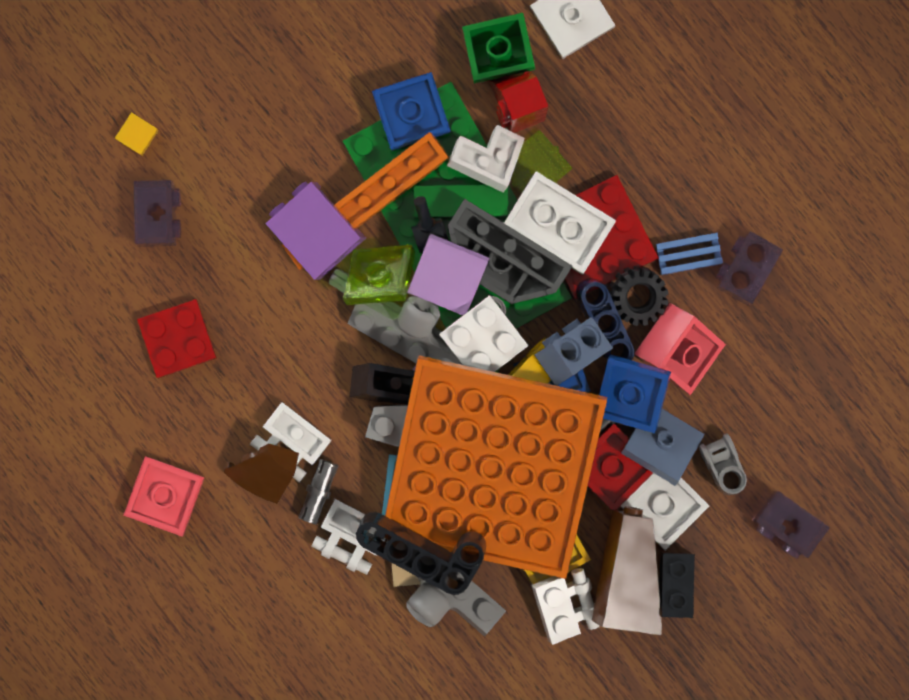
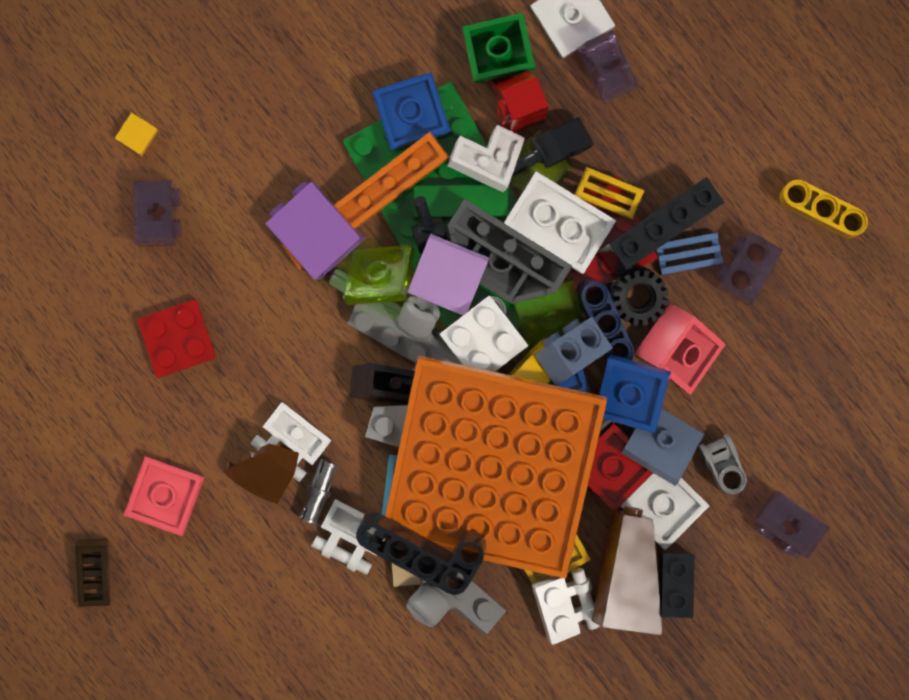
(93, 545): none -> dark brown slope
(548, 314): none -> clear neon green plate
(556, 145): none -> black beam
(603, 204): none -> yellow tile
(608, 66): none -> brick
(661, 226): none -> black brick
(838, 208): none -> yellow beam

